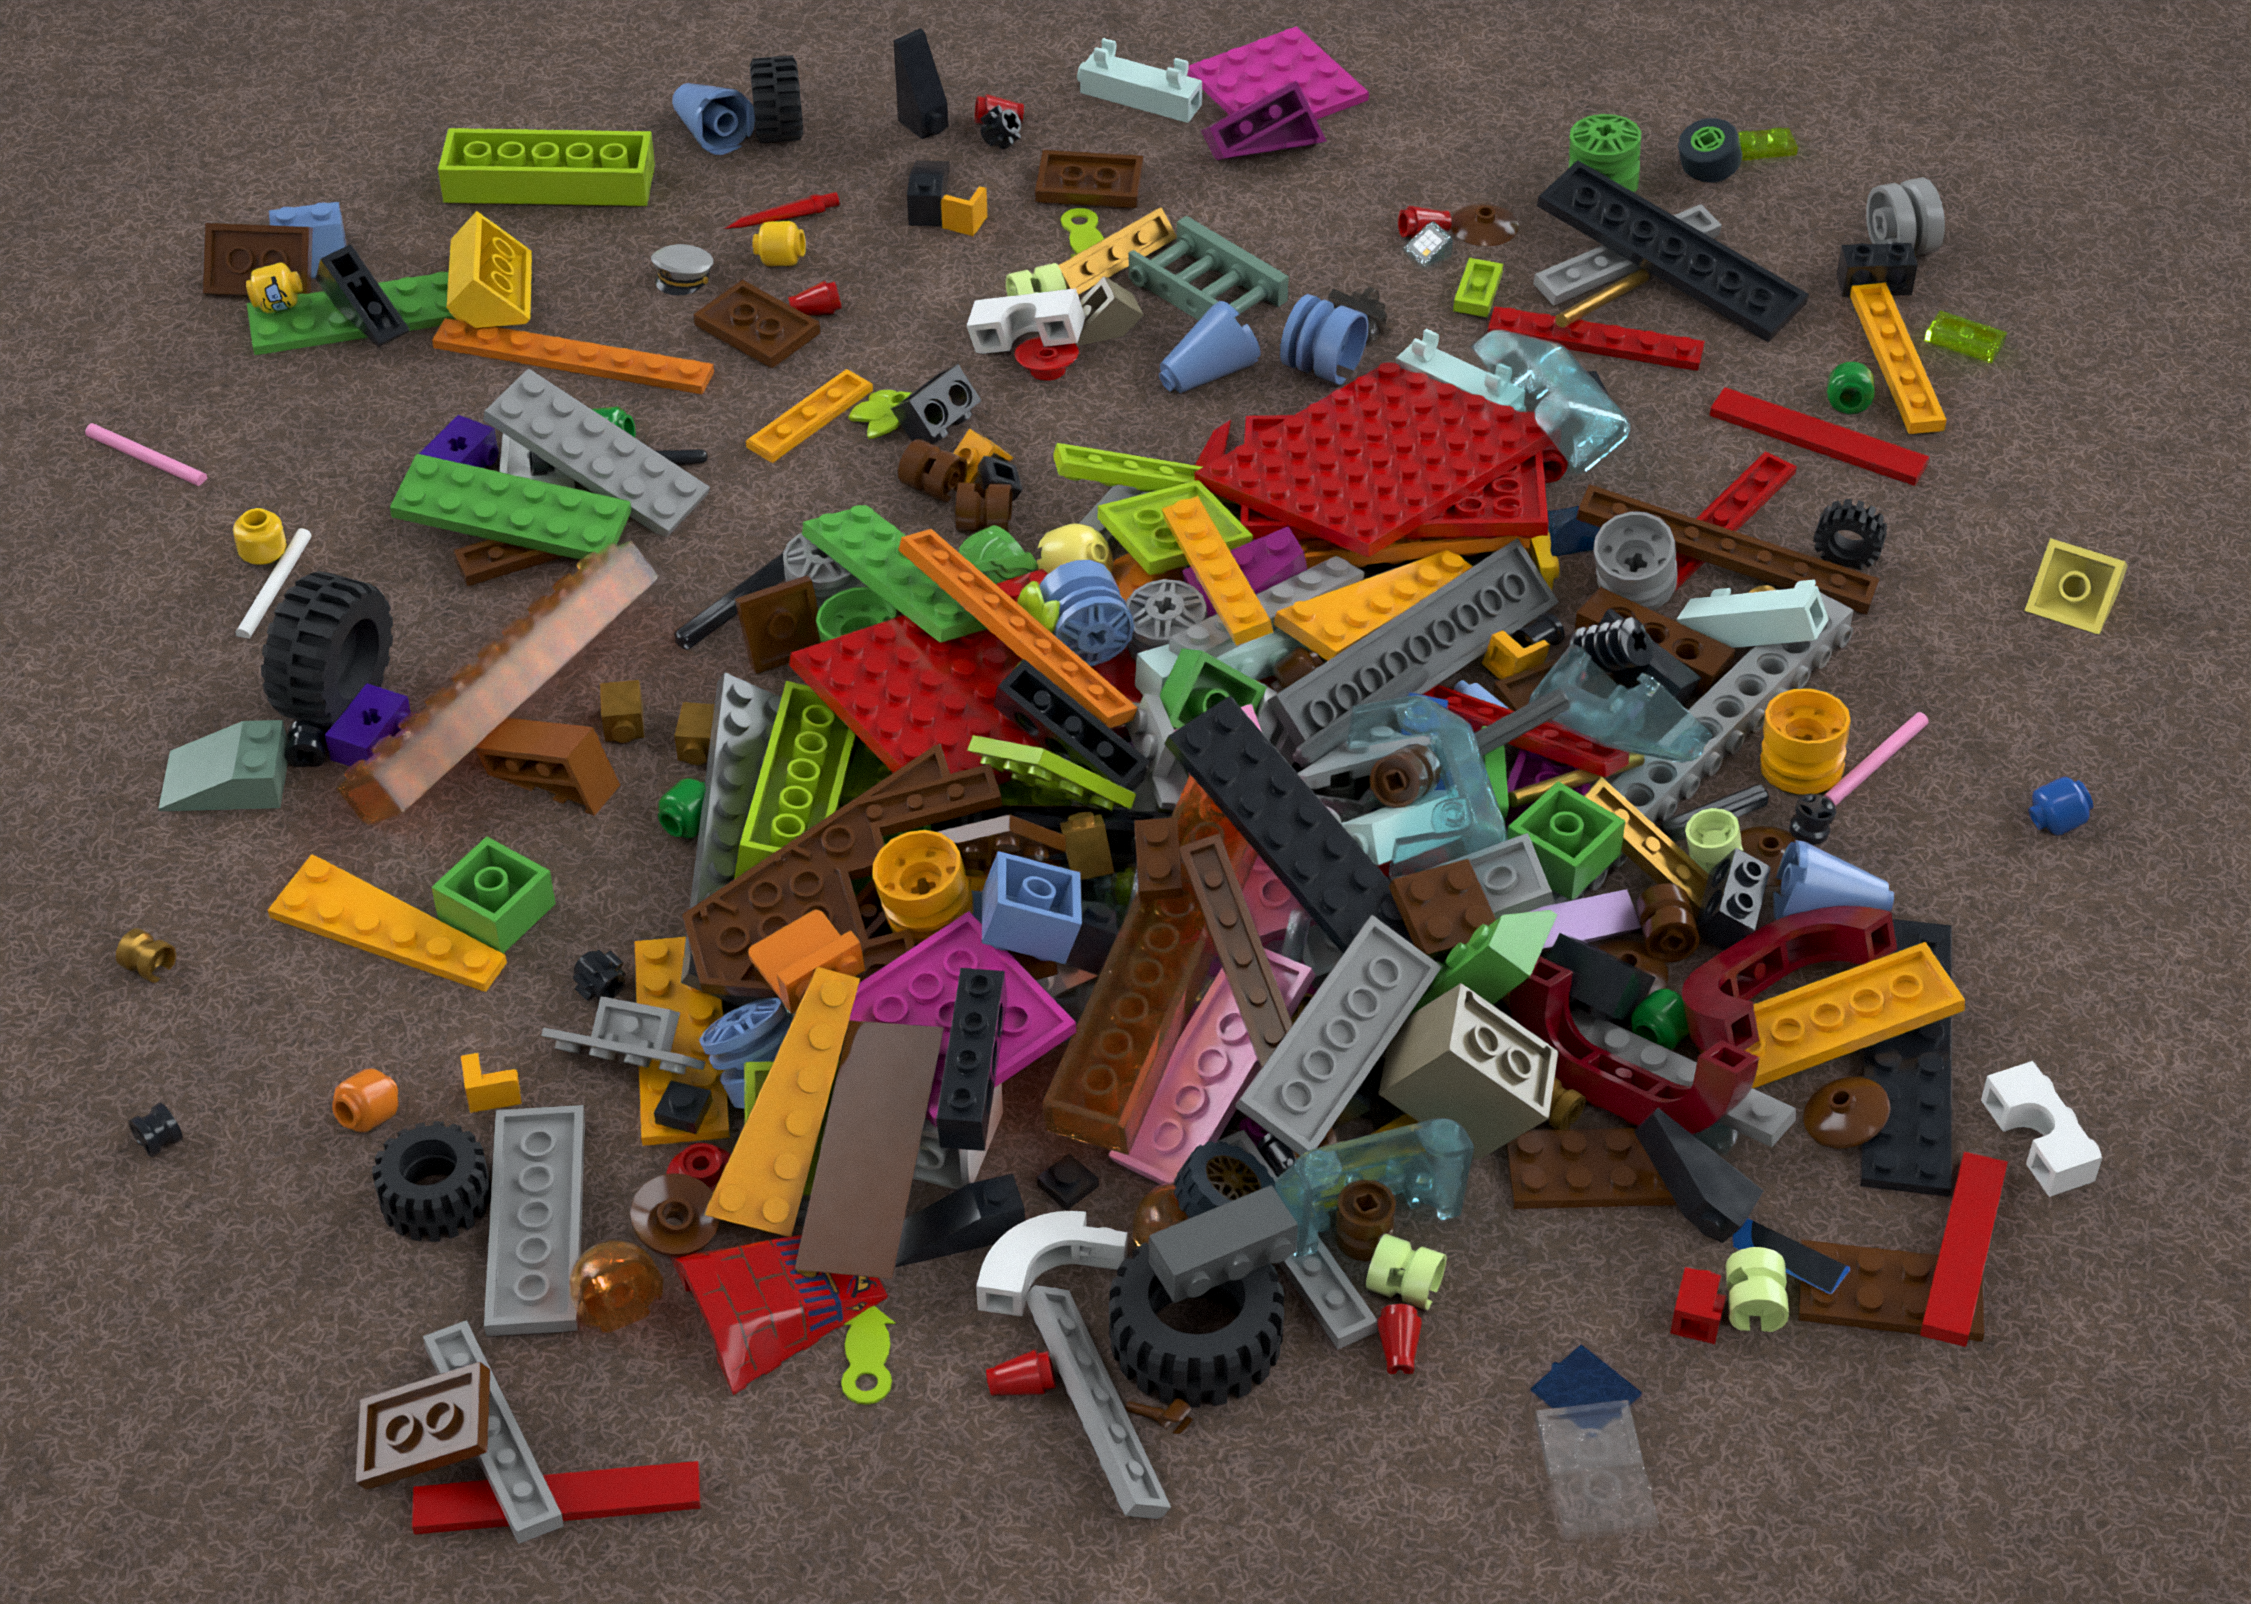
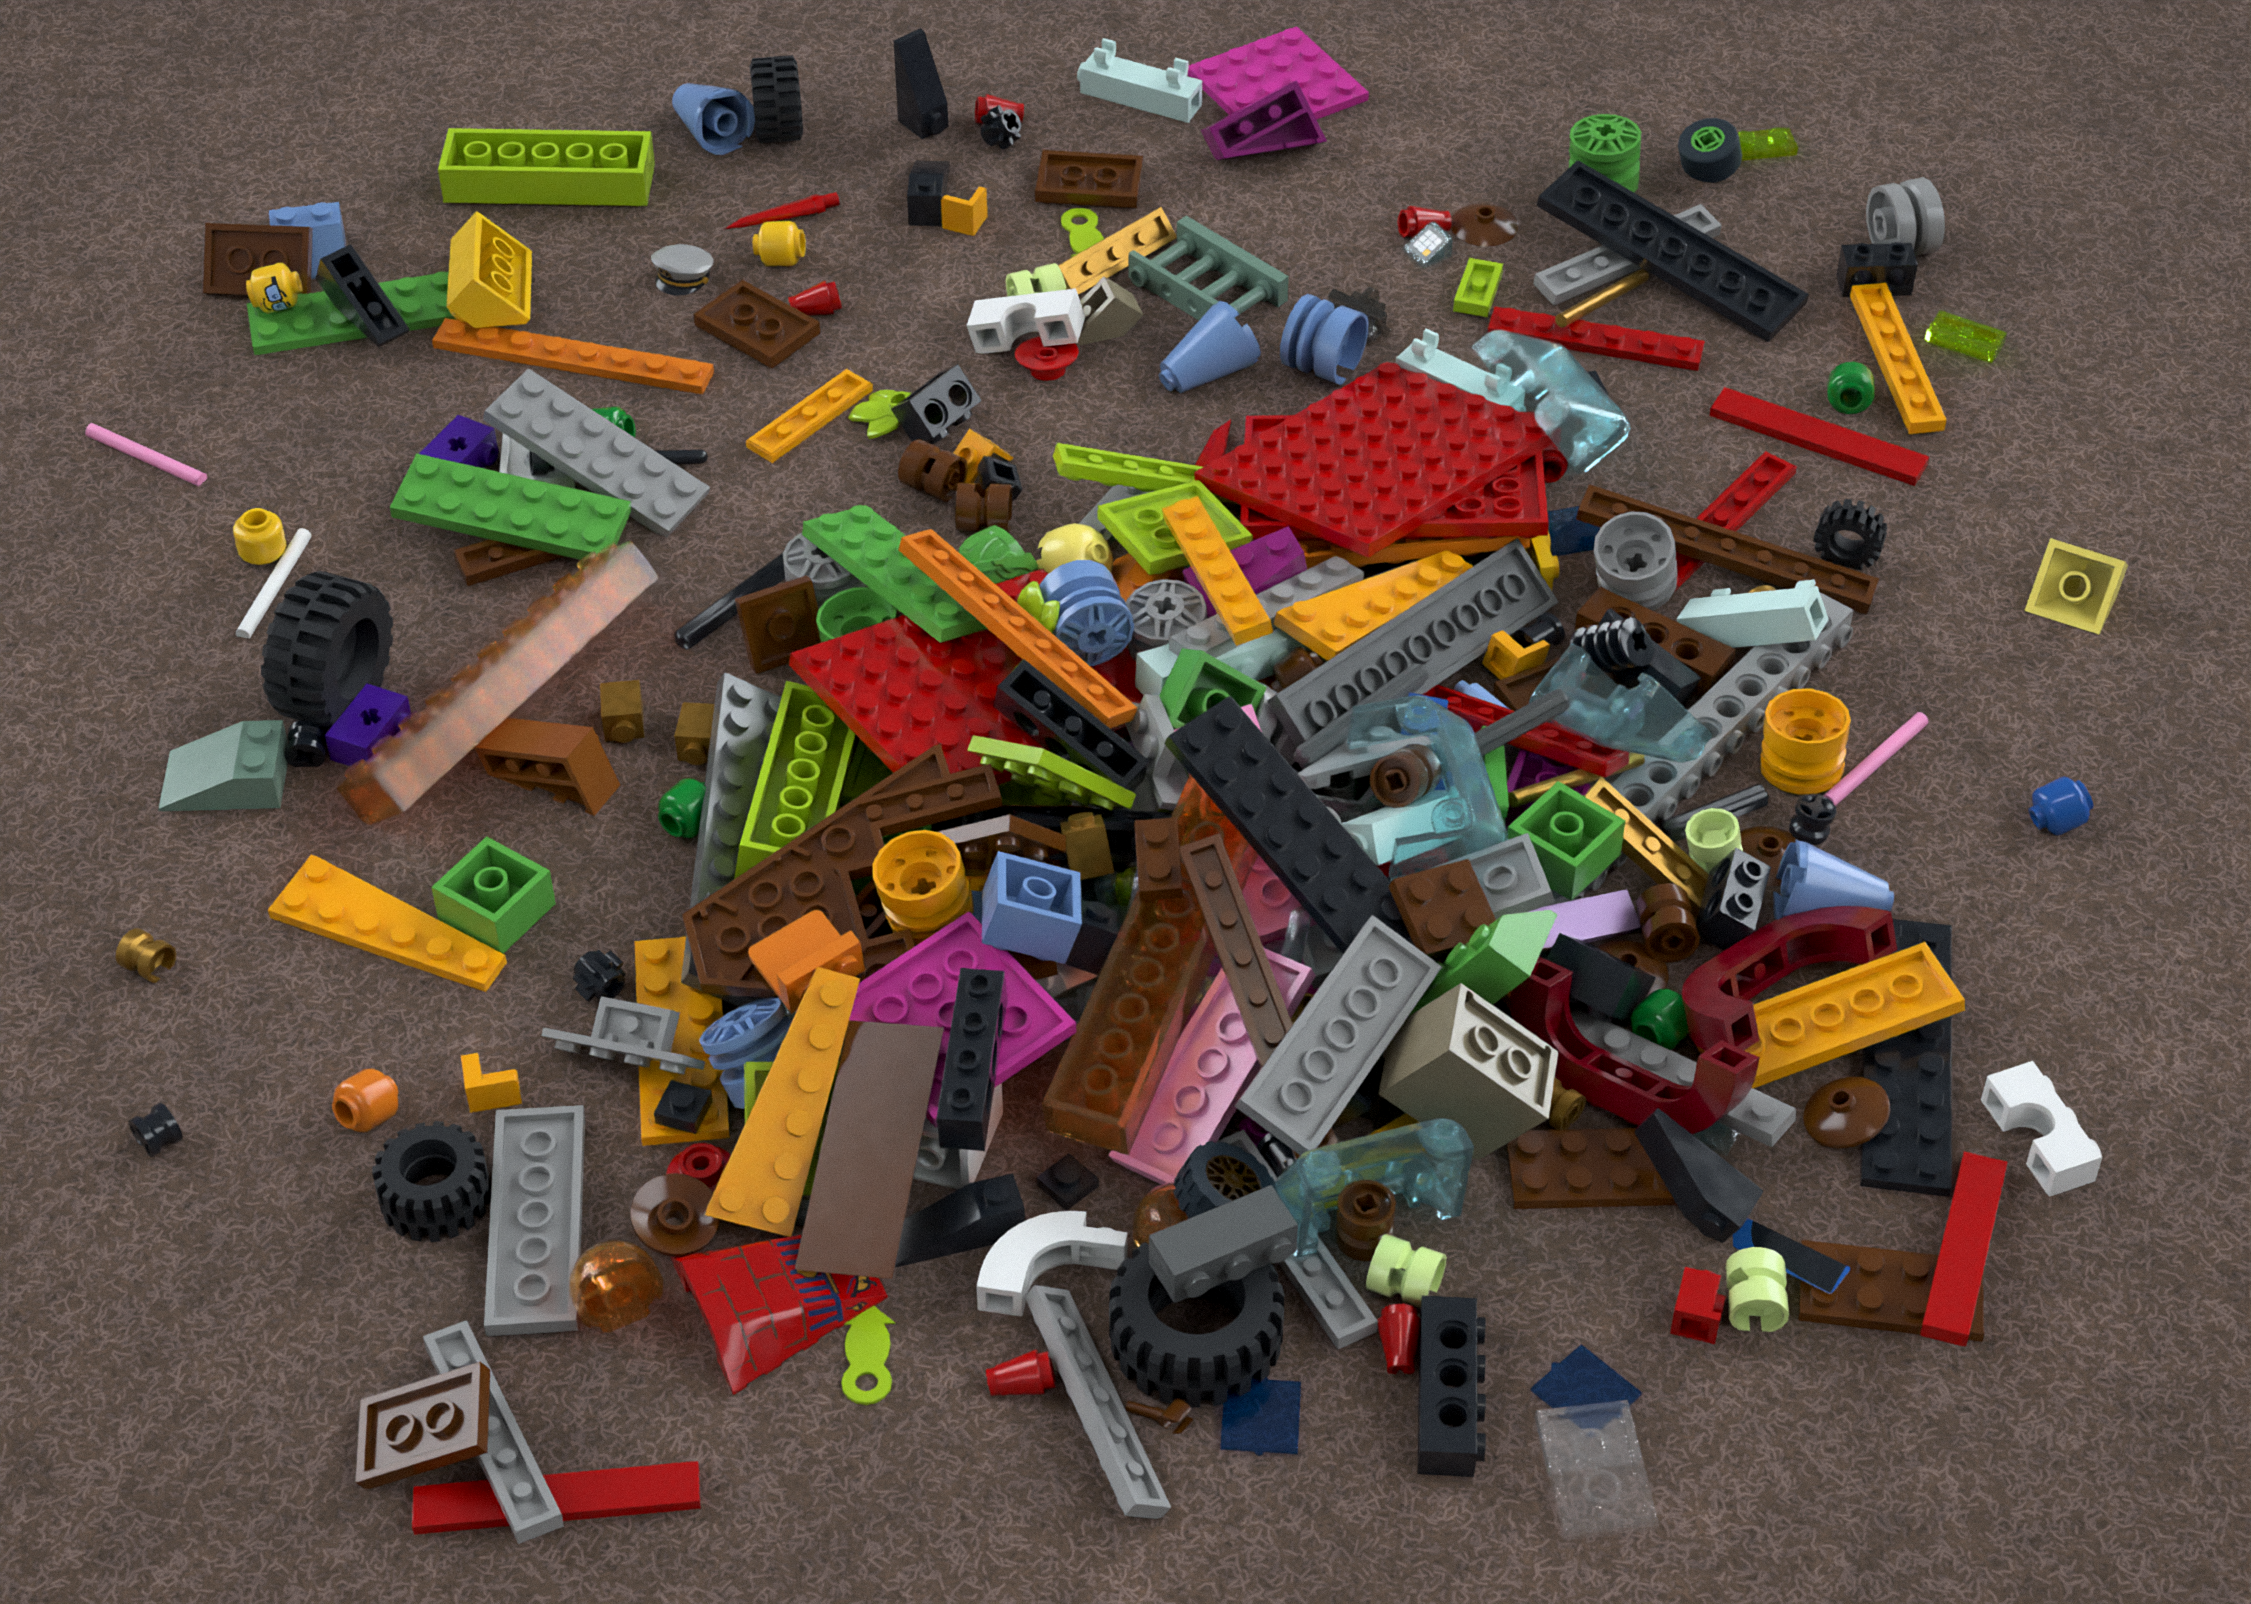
(1262, 1418): none -> clear blue piece
(1444, 1448): none -> black brick

